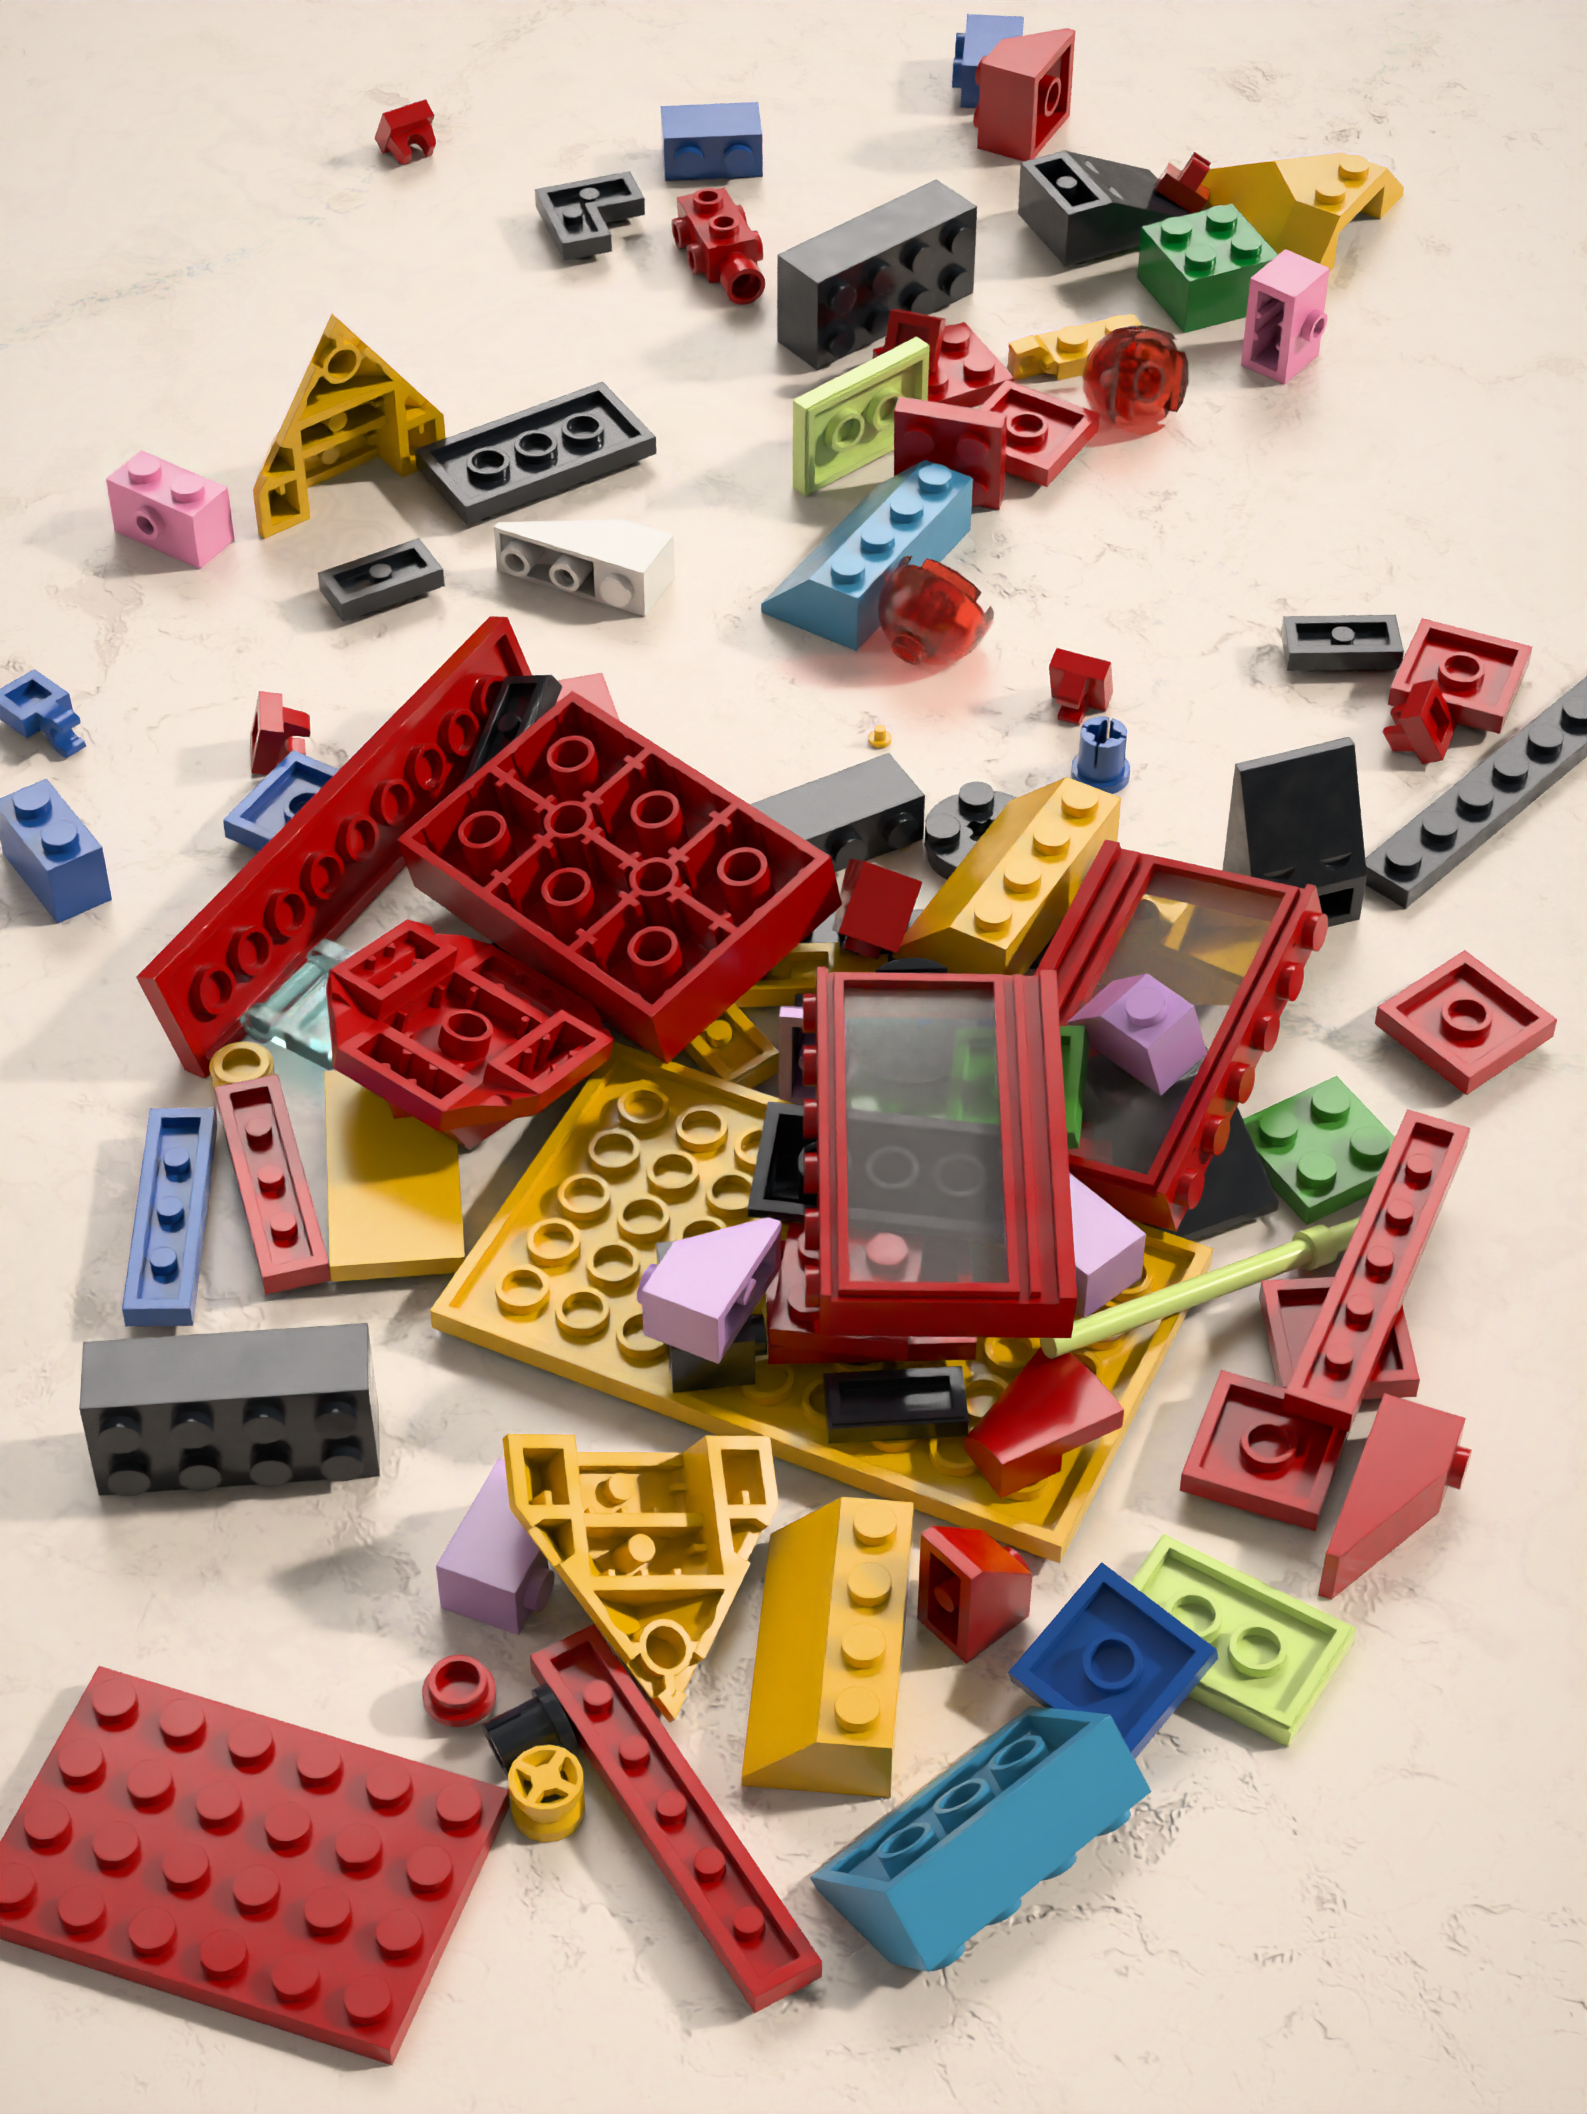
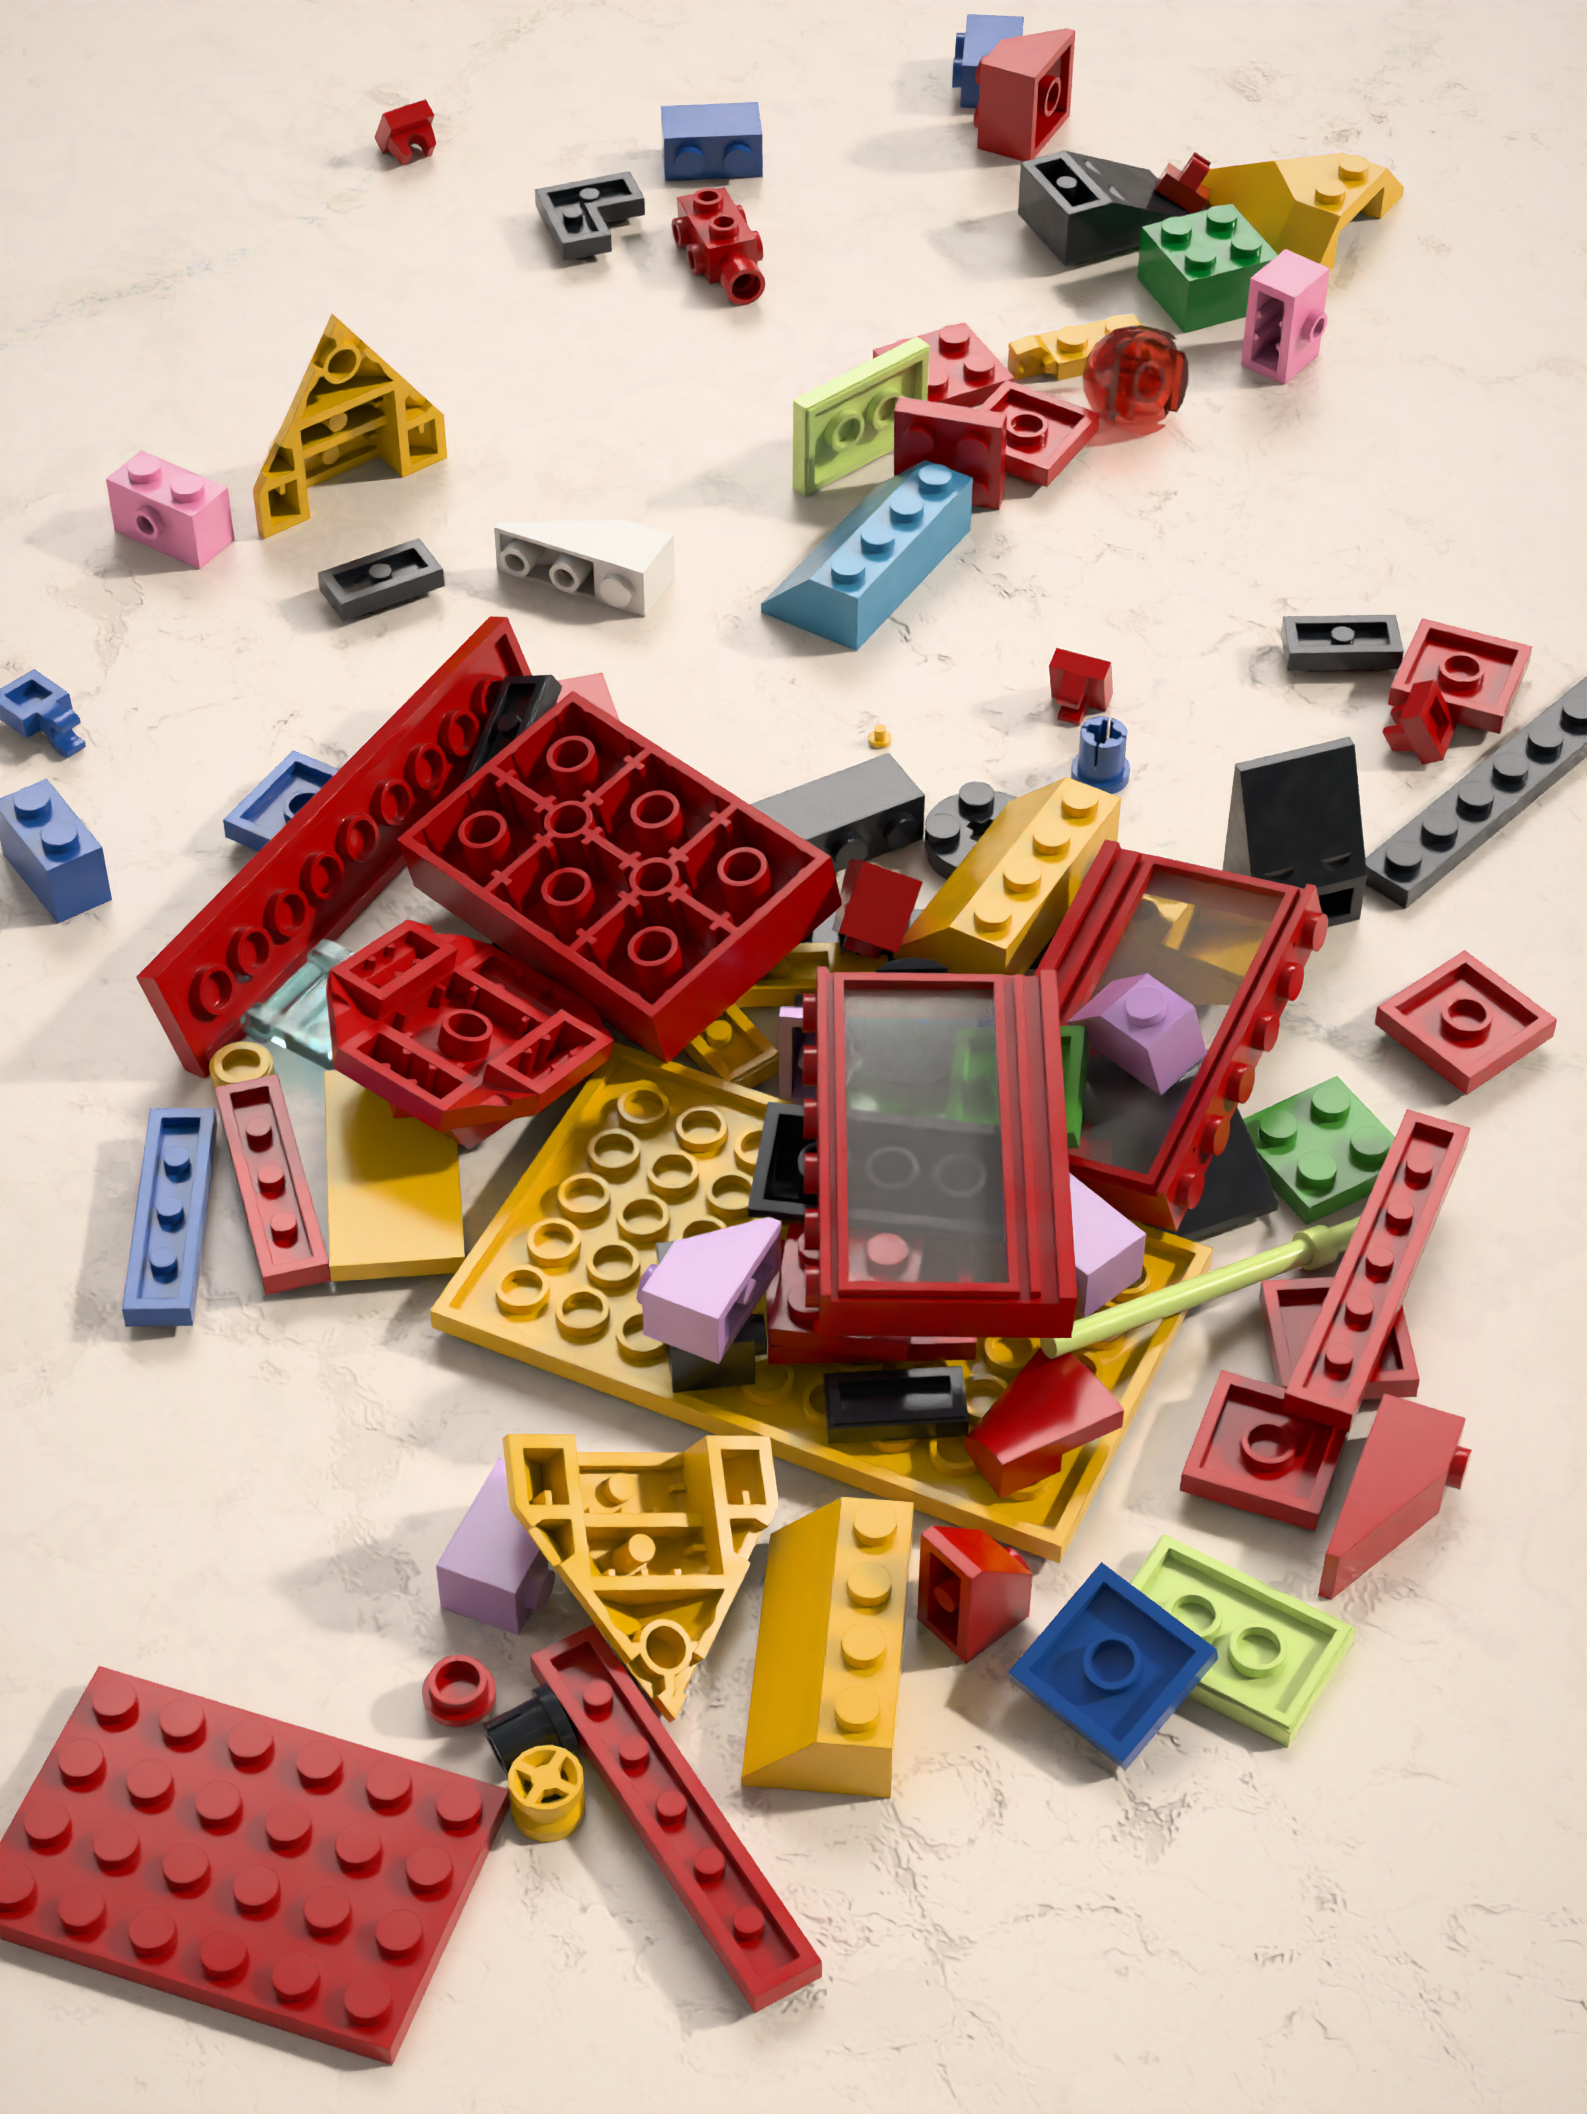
(230, 1409): black brick -> none
(273, 732): red tile -> none
(535, 452): black plate -> none
(897, 256): black brick -> none
(908, 325): red tile -> none
(931, 613): clear red cylinder -> none
(984, 1835): dark azure slope -> none

